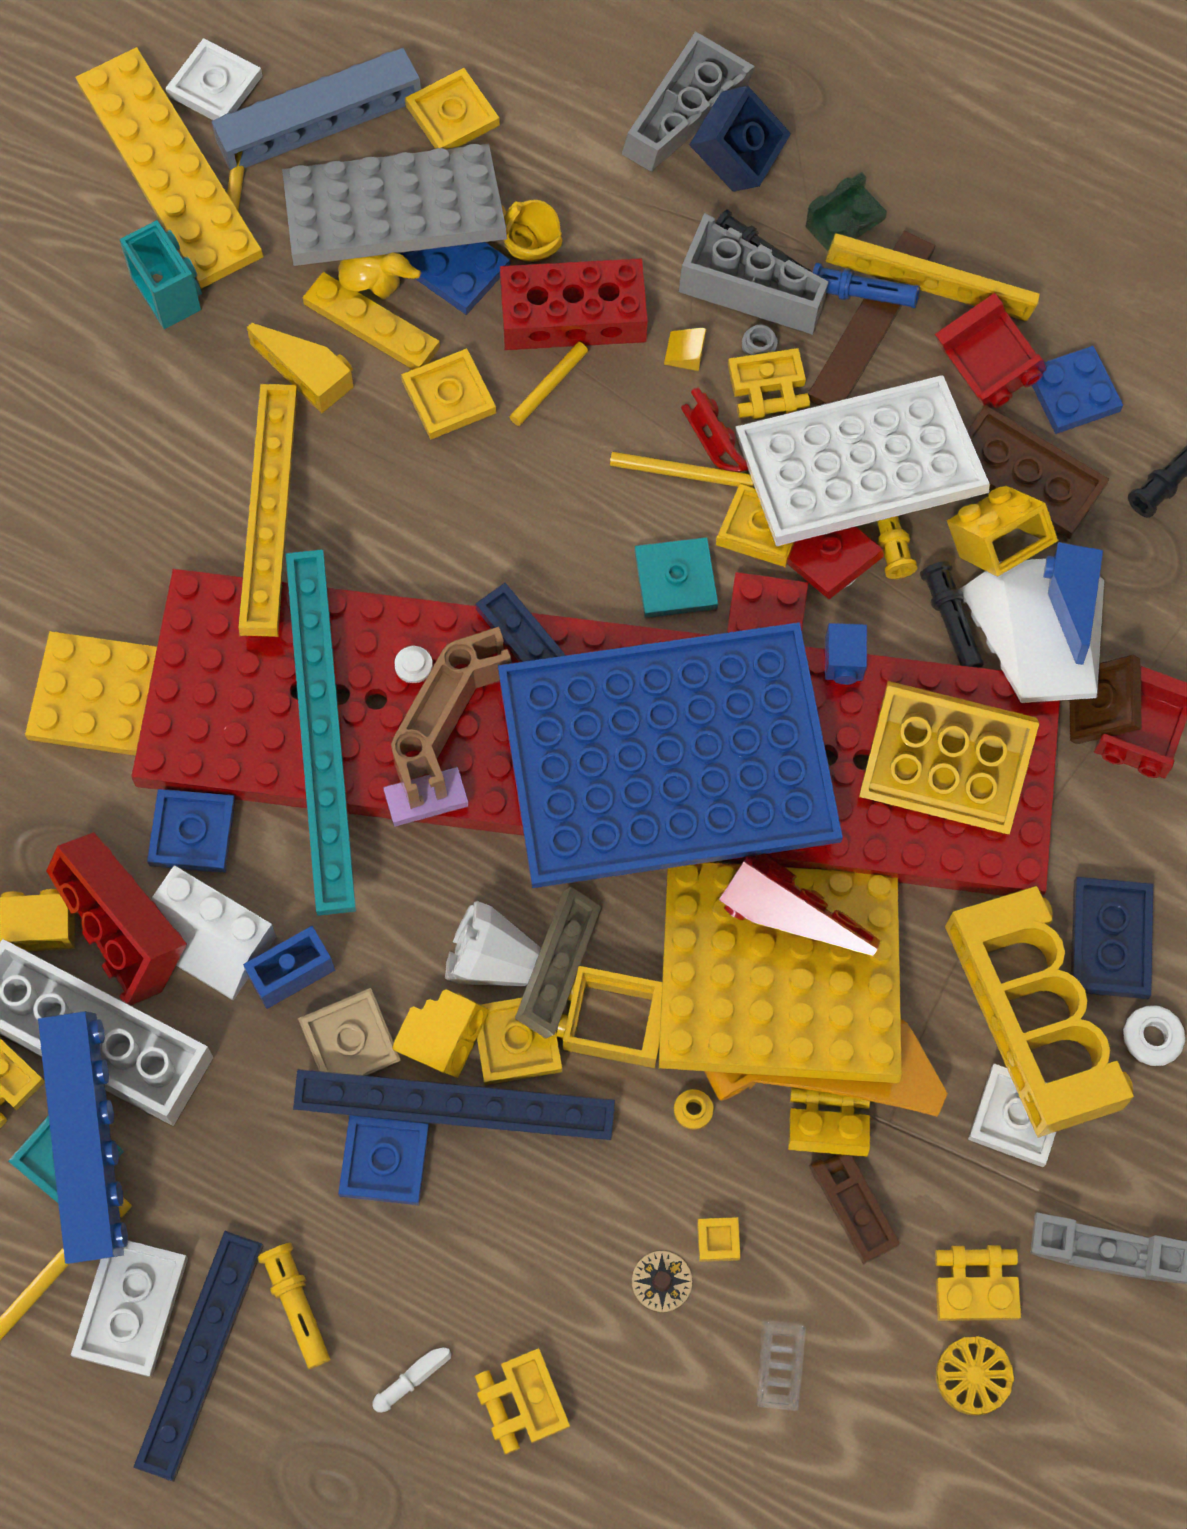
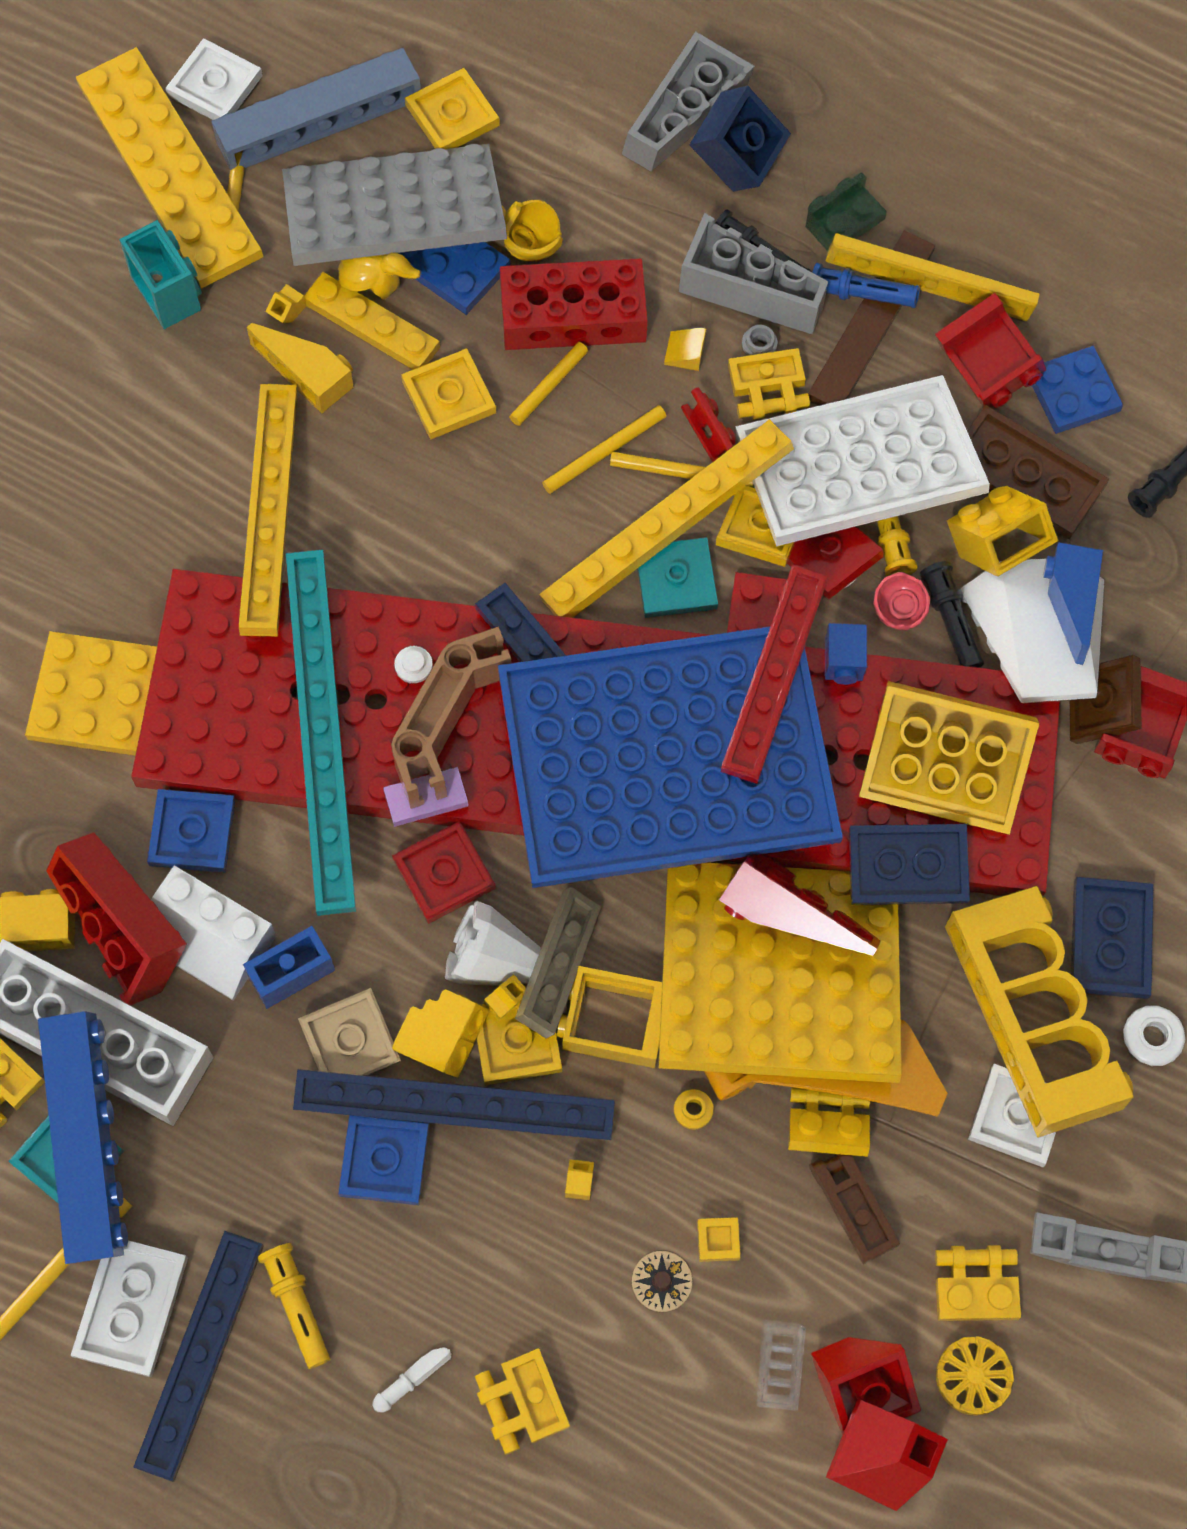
(286, 304): none -> yellow piece
(444, 872): none -> red plate
(505, 997): none -> yellow piece
(579, 1179): none -> yellow piece
(604, 449): none -> yellow bar
(667, 521): none -> yellow plate
(774, 674): none -> red tile
(866, 1372): none -> red slope
(885, 1456): none -> red slope
(901, 601): none -> coral hair
(909, 864): none -> dark blue plate

